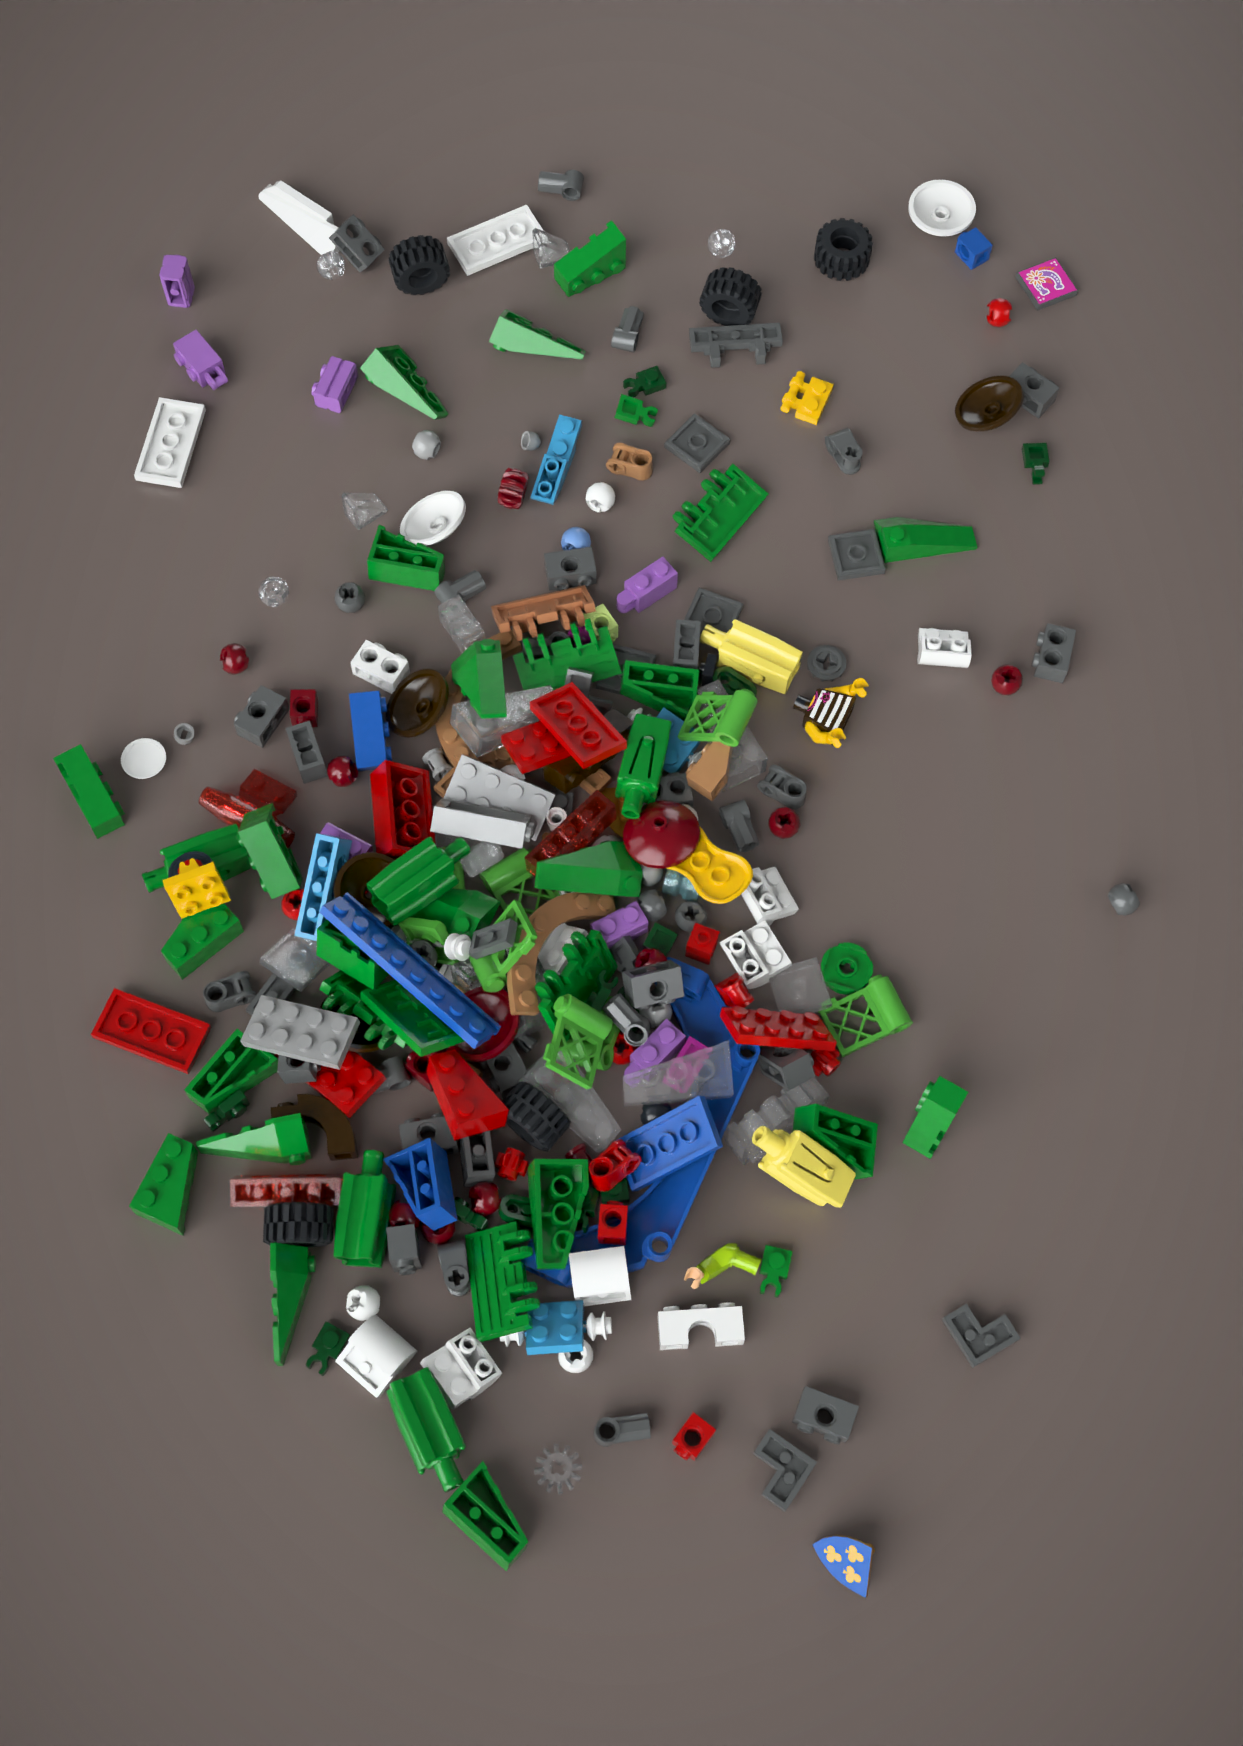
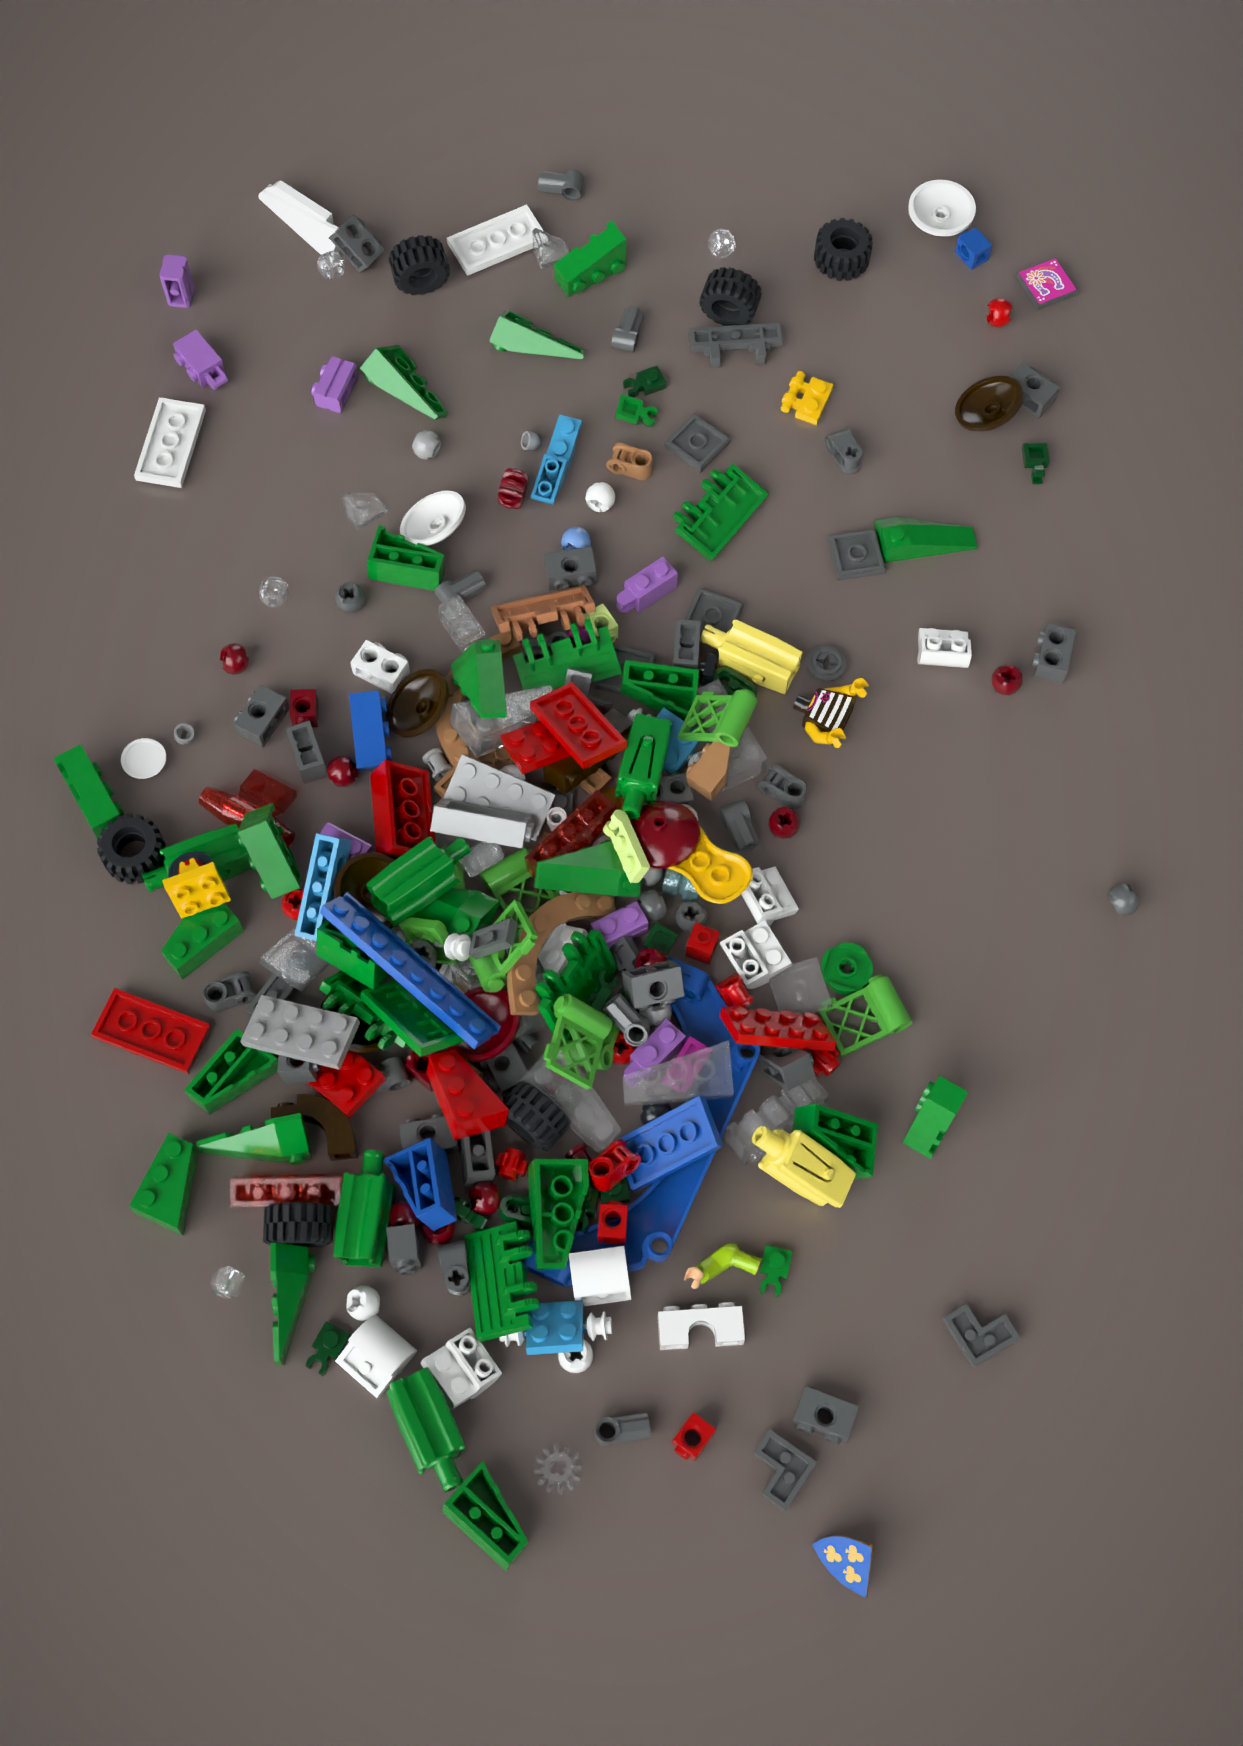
(126, 831): none -> black tyre
(227, 1282): none -> clear piece
(230, 1108): dark green plate -> none
(627, 846): none -> yellowish green plate

